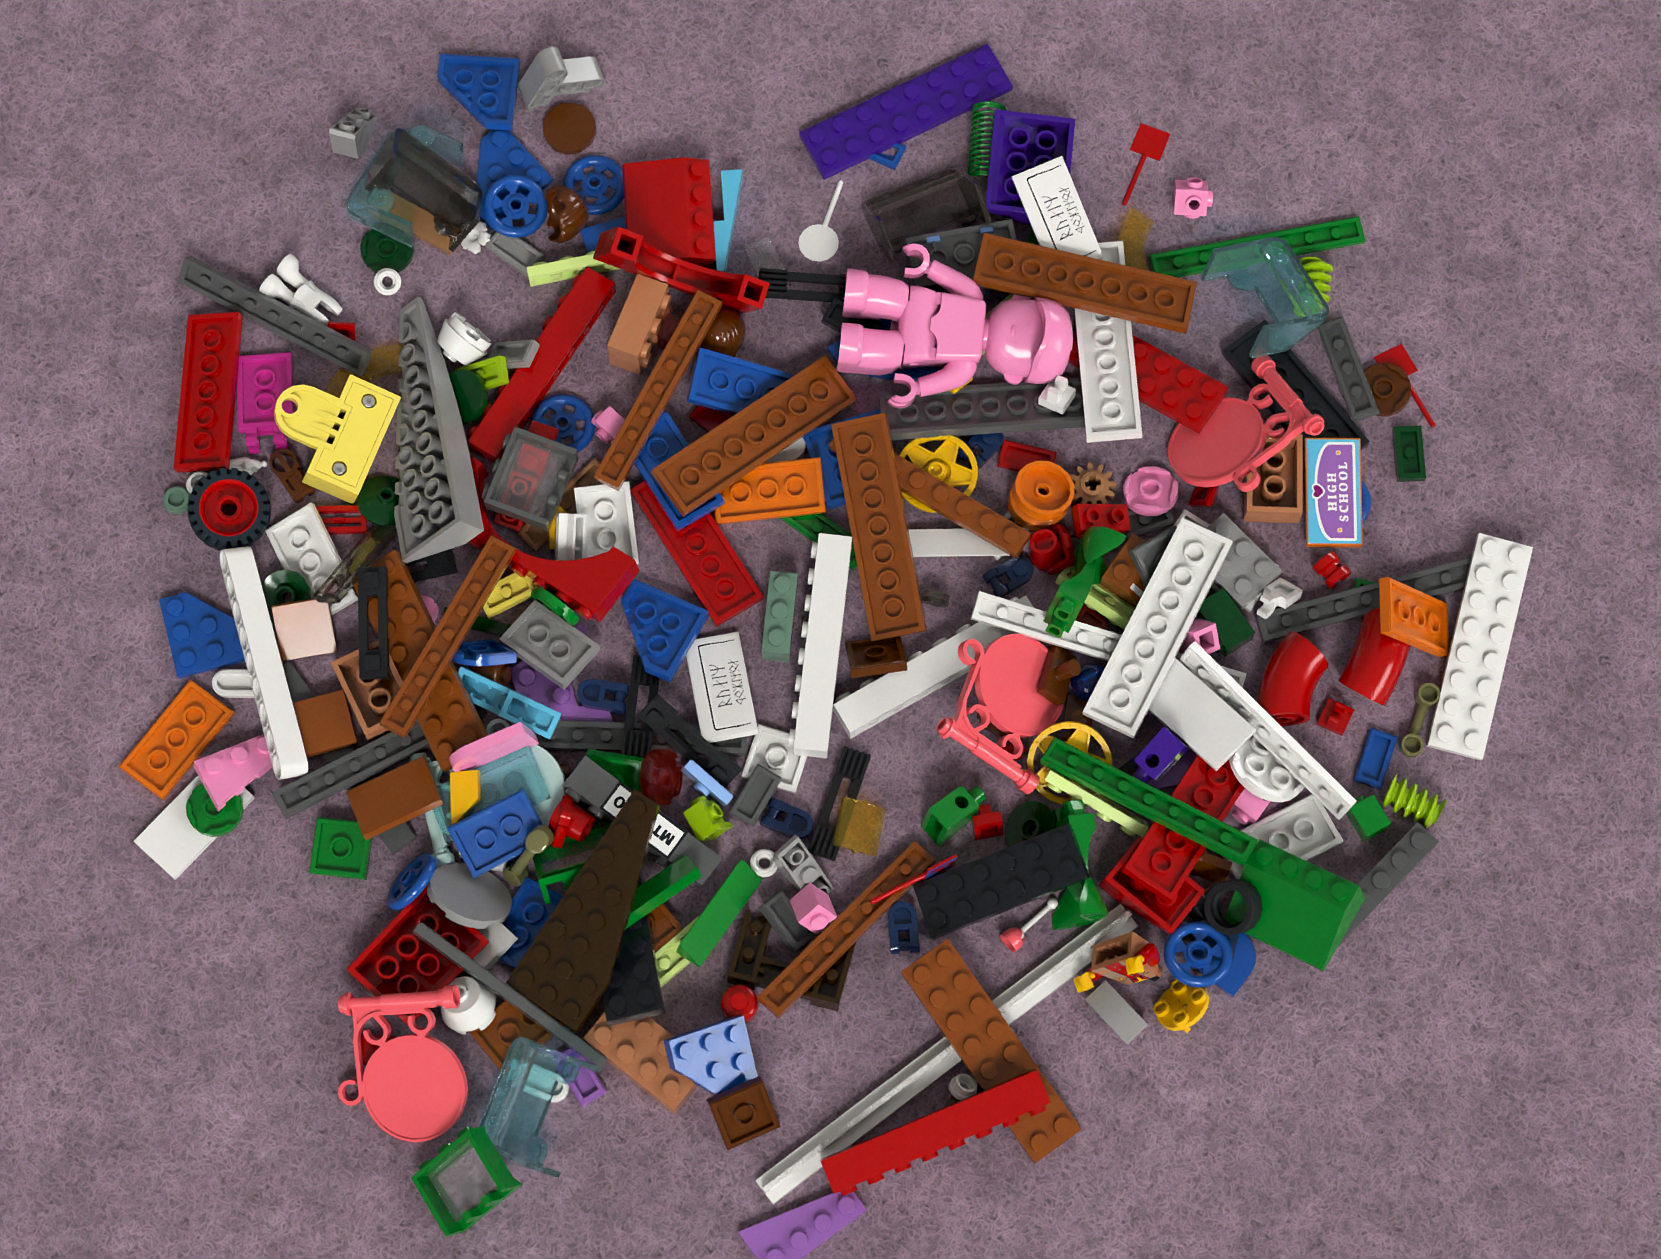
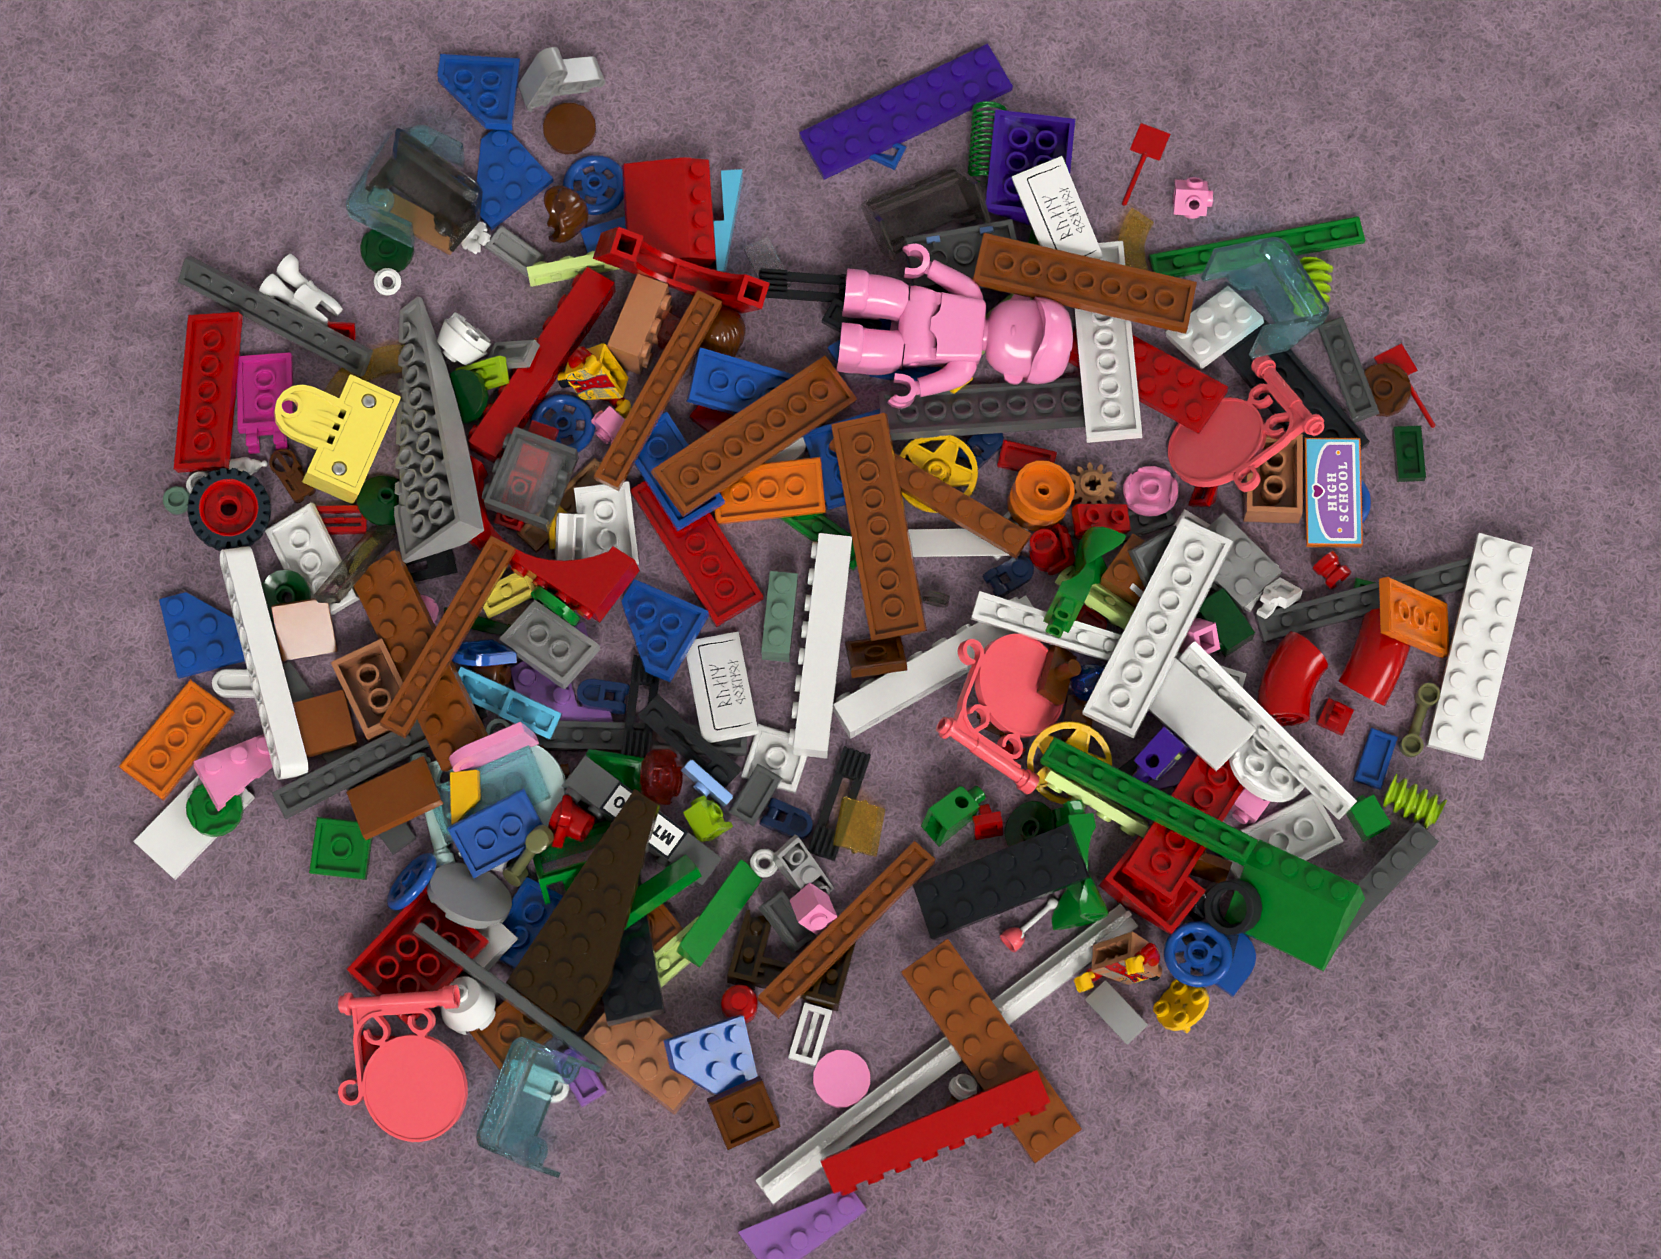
(352, 133): light grey slope -> none
(373, 663): black container -> none
(464, 1181): window -> none
(505, 226): blue plate -> none
(596, 375): none -> torso
(817, 1011): none -> white tile
(820, 241): white piece -> none
(841, 1078): none -> bright pink tile
(903, 918): dark blue plate -> none
(930, 872): red piece -> none
(1057, 395): white tile -> none
(1216, 327): none -> white plate

